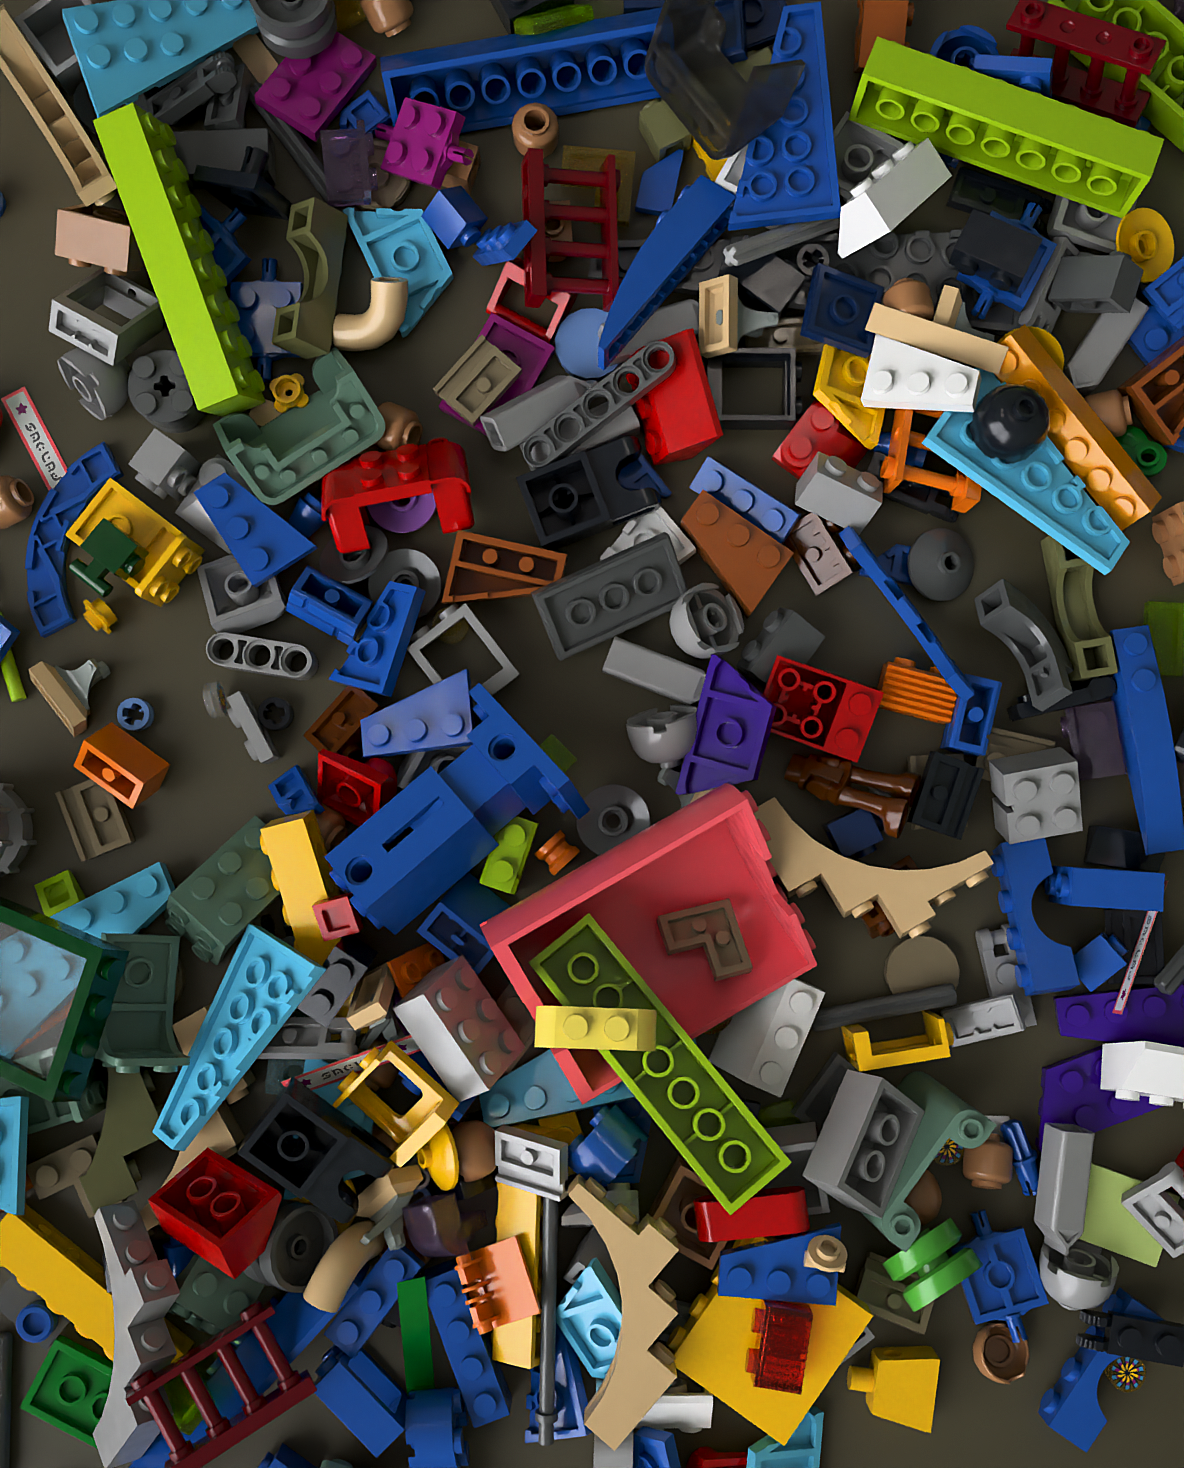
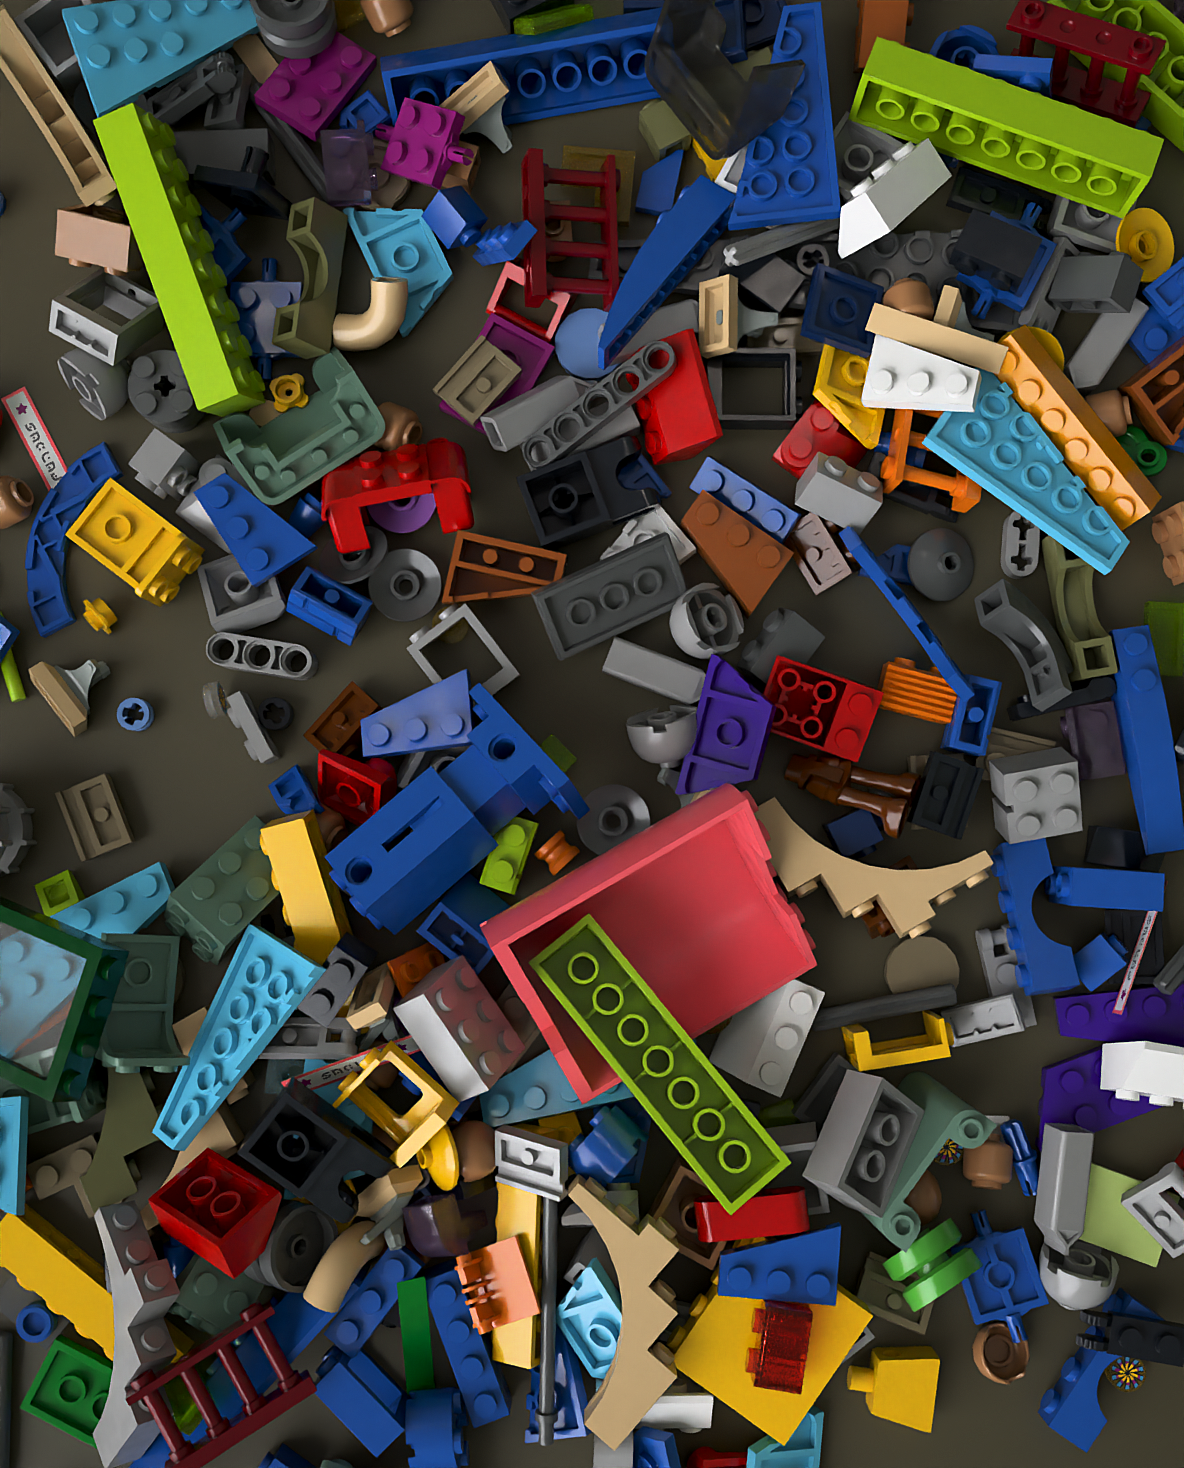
(112, 552): dark green brick -> none
(121, 765): orange brick -> none
(337, 917): tile -> none
(382, 647): blue wing -> none
(481, 104): none -> tan piece
(535, 127): medium nougat head -> none
(595, 1028): light yellow brick -> none
(712, 928): dark tan plate -> none
(826, 1254): tan plate -> none
(1010, 422): black cylinder -> none
(1011, 544): none -> light grey beam

